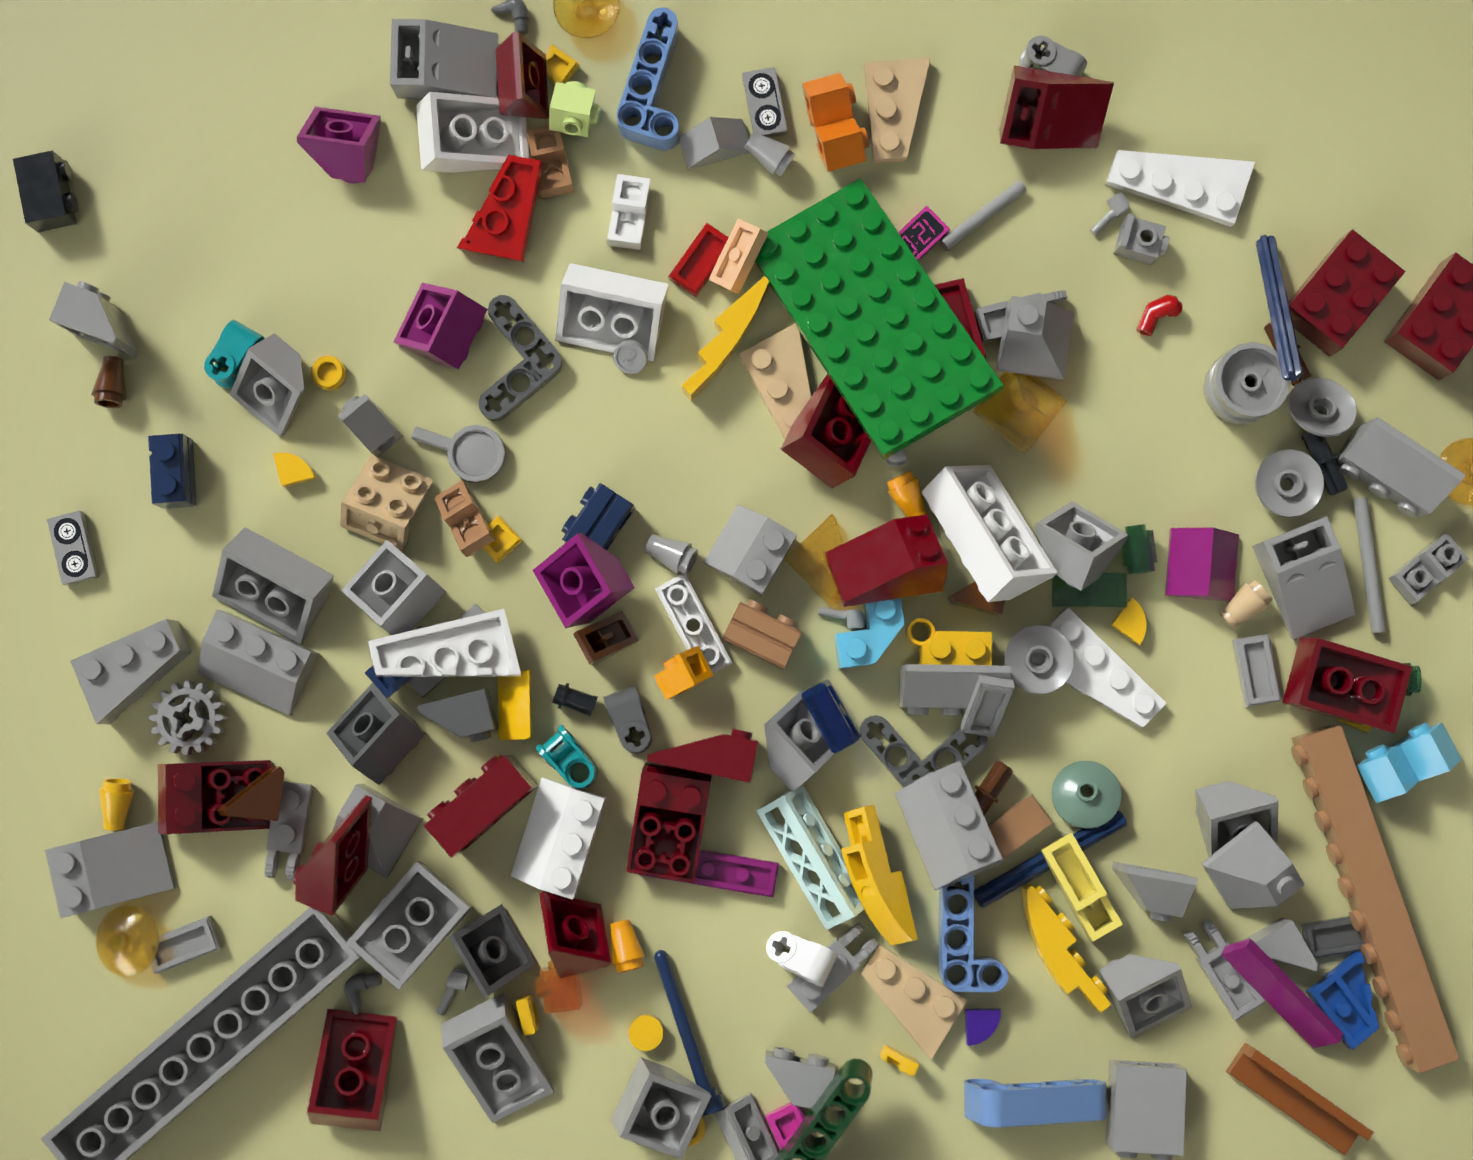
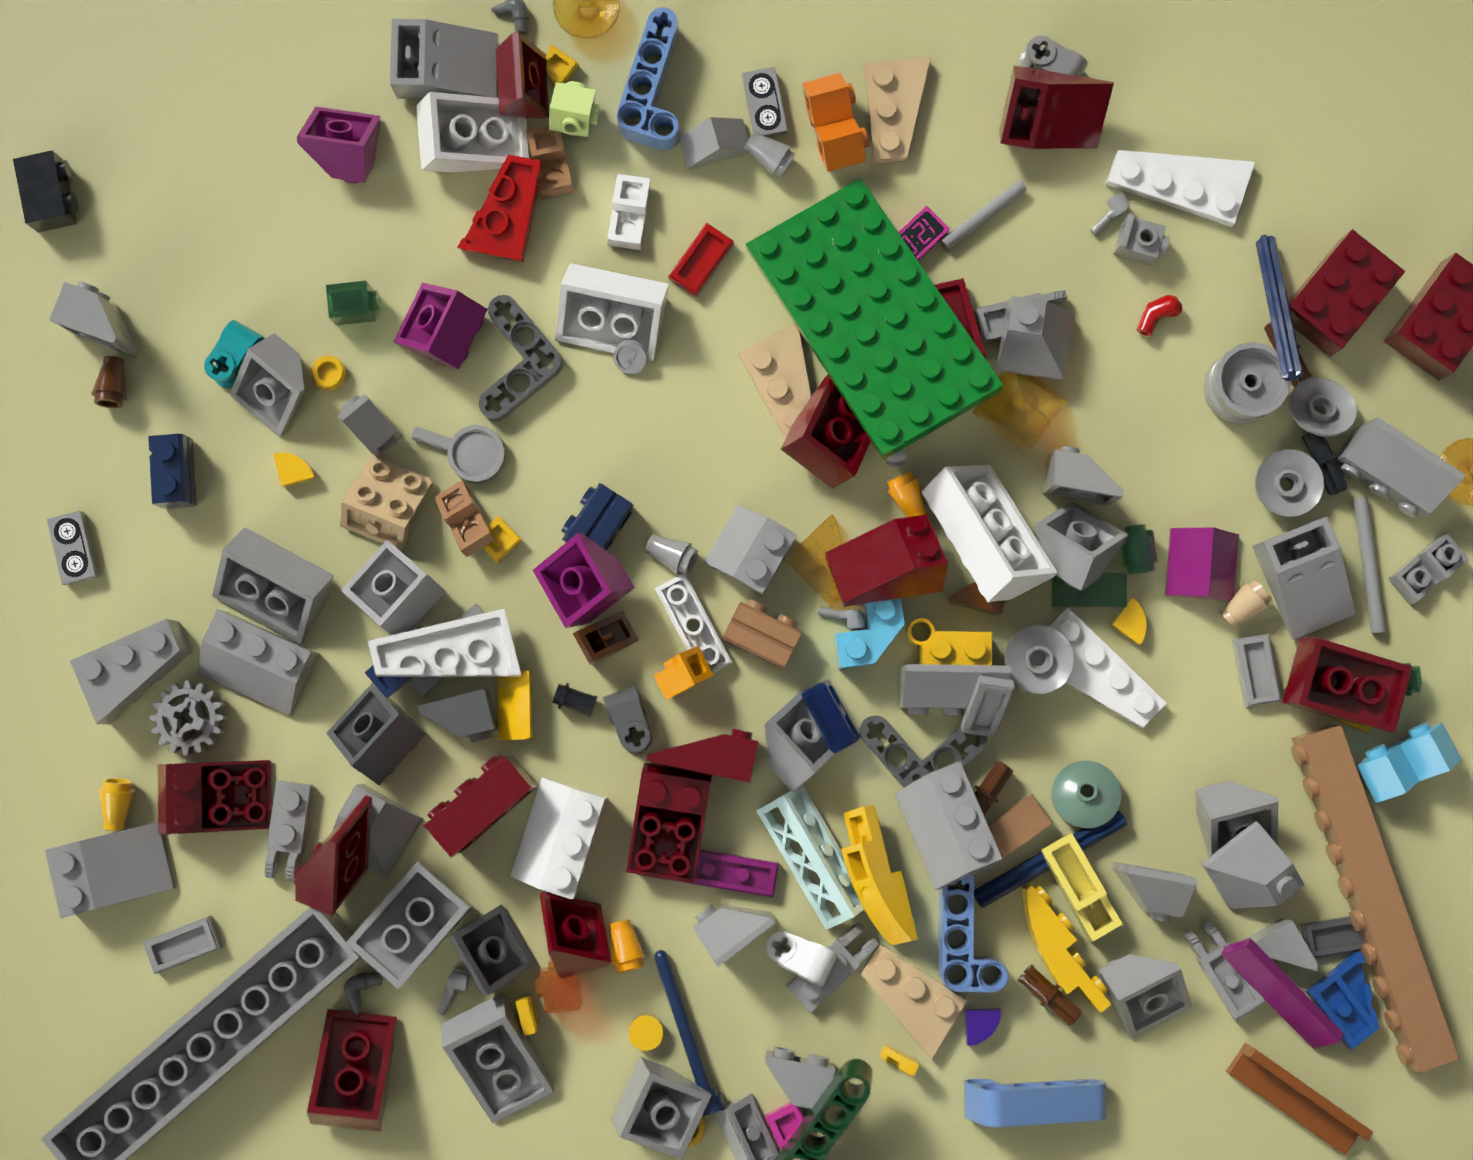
(138, 937): clear yellow dish -> none
(259, 799): reddish brown slope -> none
(352, 302): none -> clear green brick
(567, 757): teal piece -> none
(730, 929): none -> light grey slope
(733, 327): yellow slope -> none
(738, 256): light nougat plate -> none
(1050, 995): none -> reddish brown axle
(1079, 478): none -> light grey slope
(1146, 1109): light grey brick -> none

